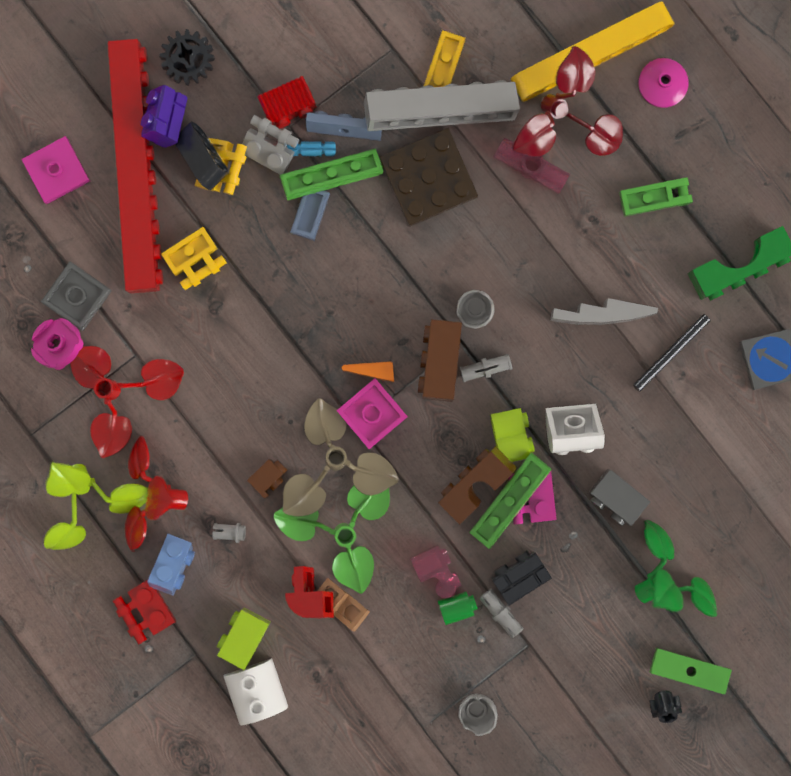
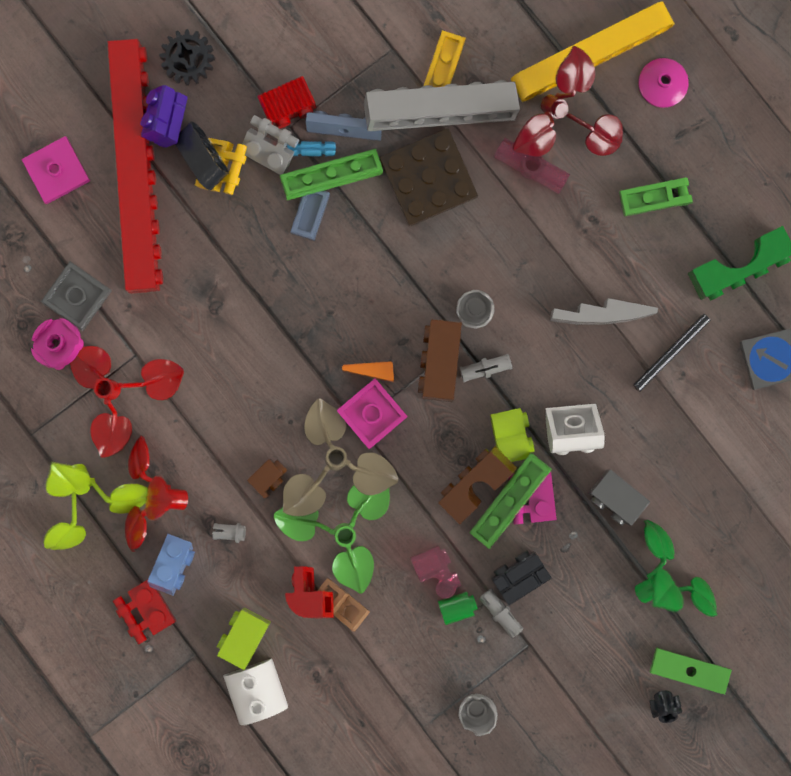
(189, 252): yellow plate -> none

